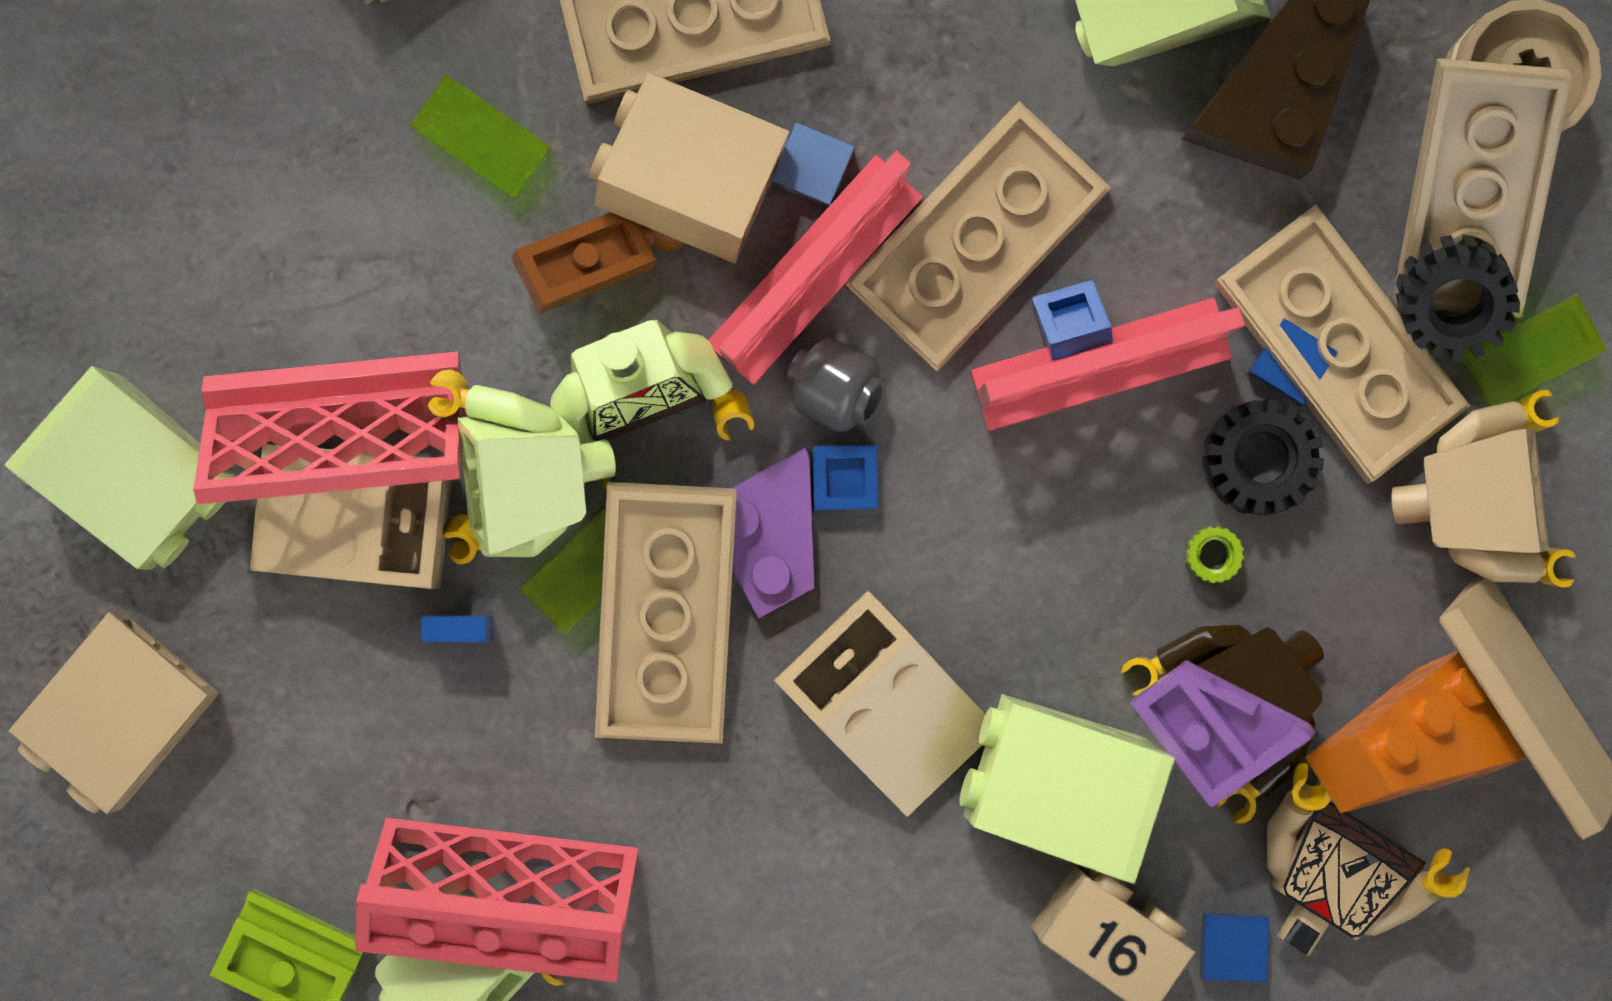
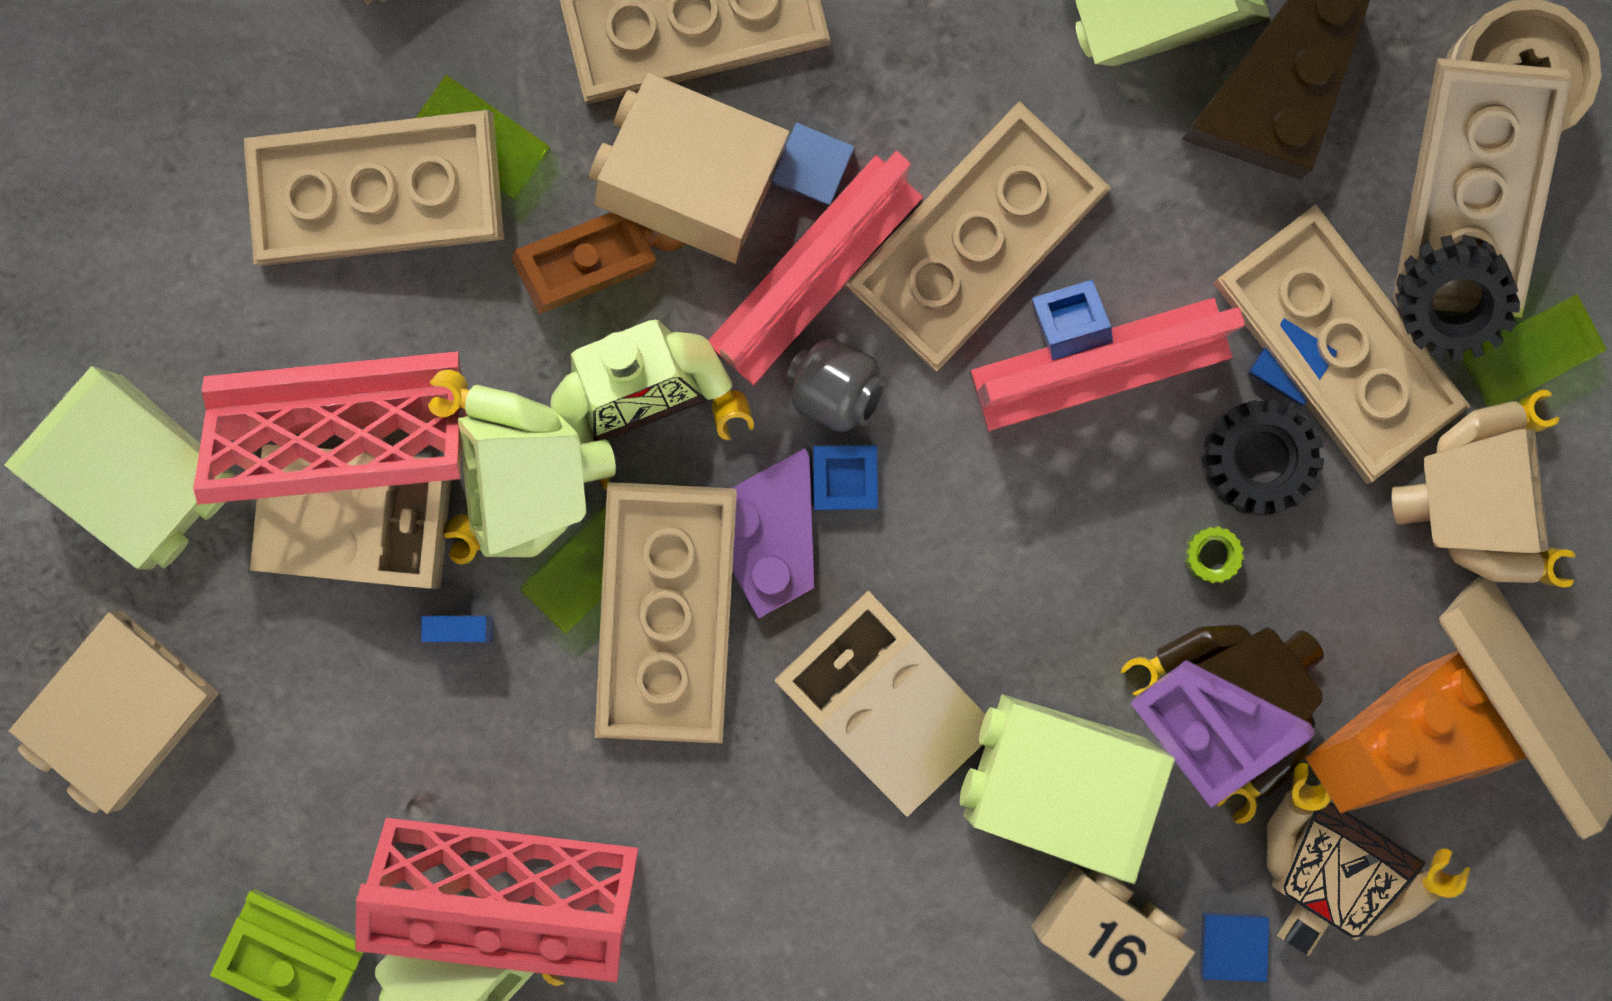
(374, 188): none -> tan tile

